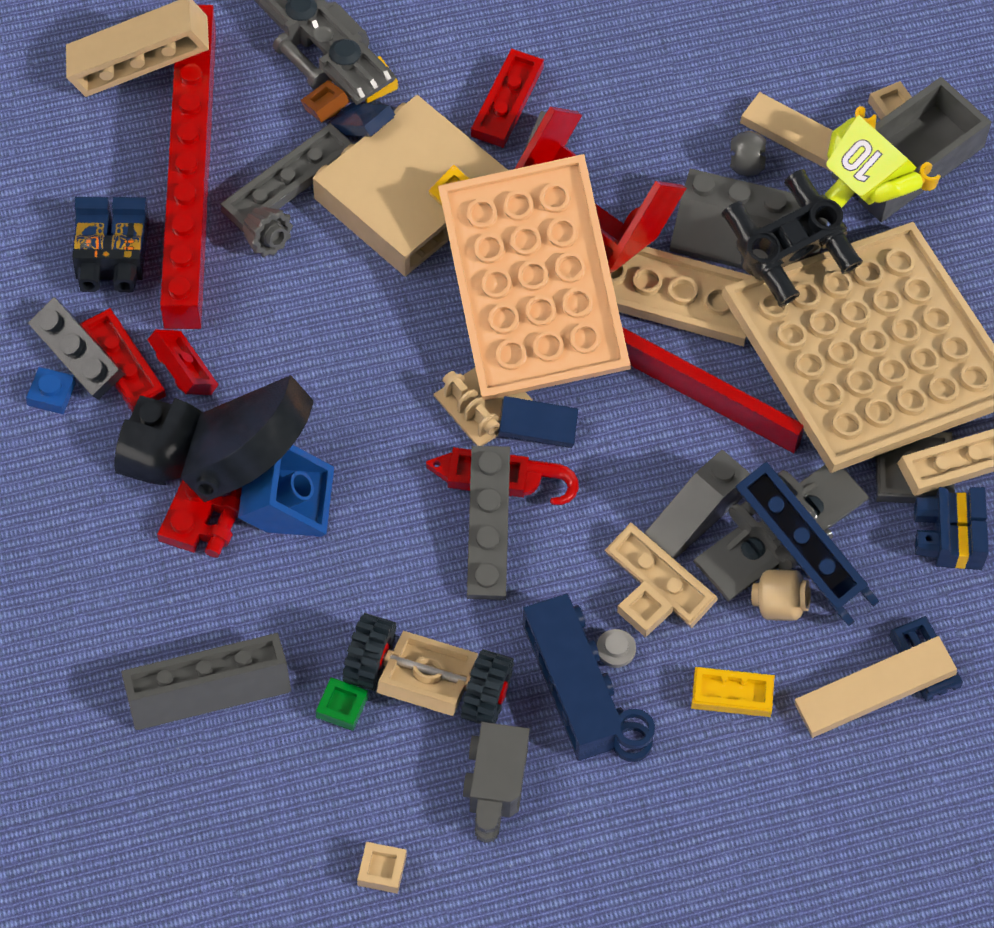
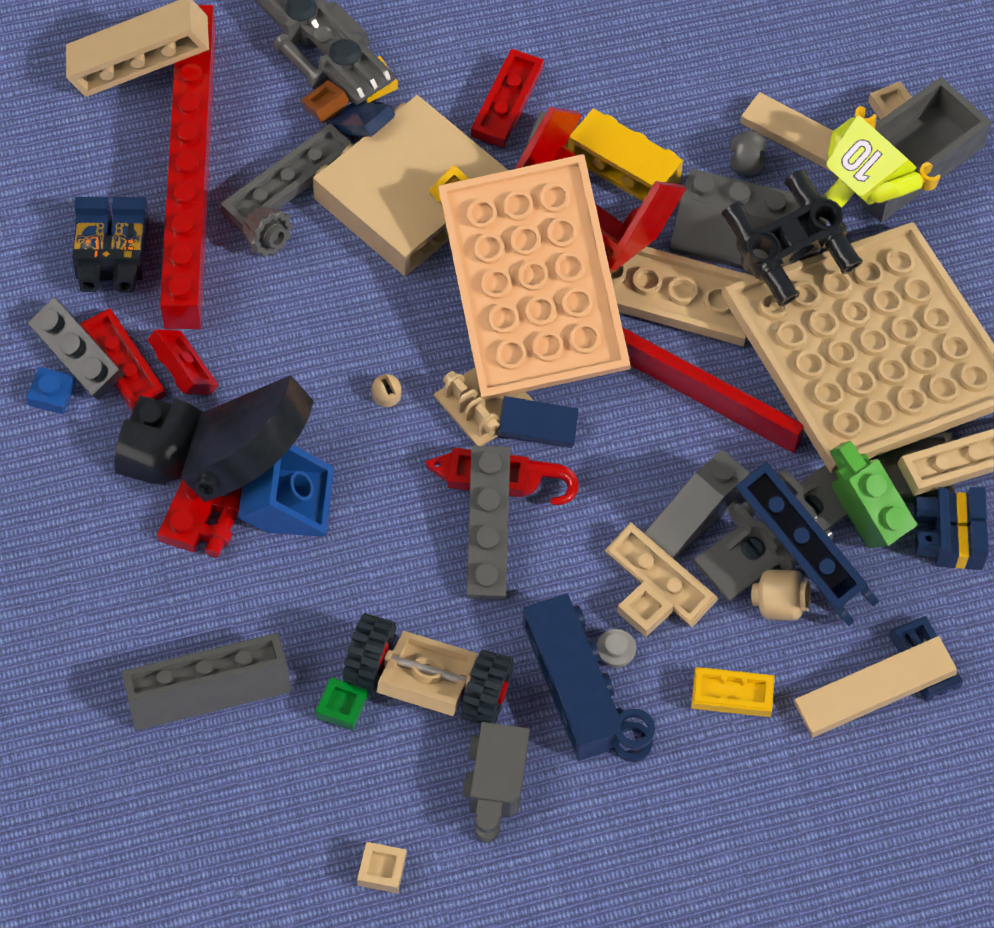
(380, 394): none -> tan hinge
(623, 155): none -> yellow brick
(869, 497): none -> bright green hinge

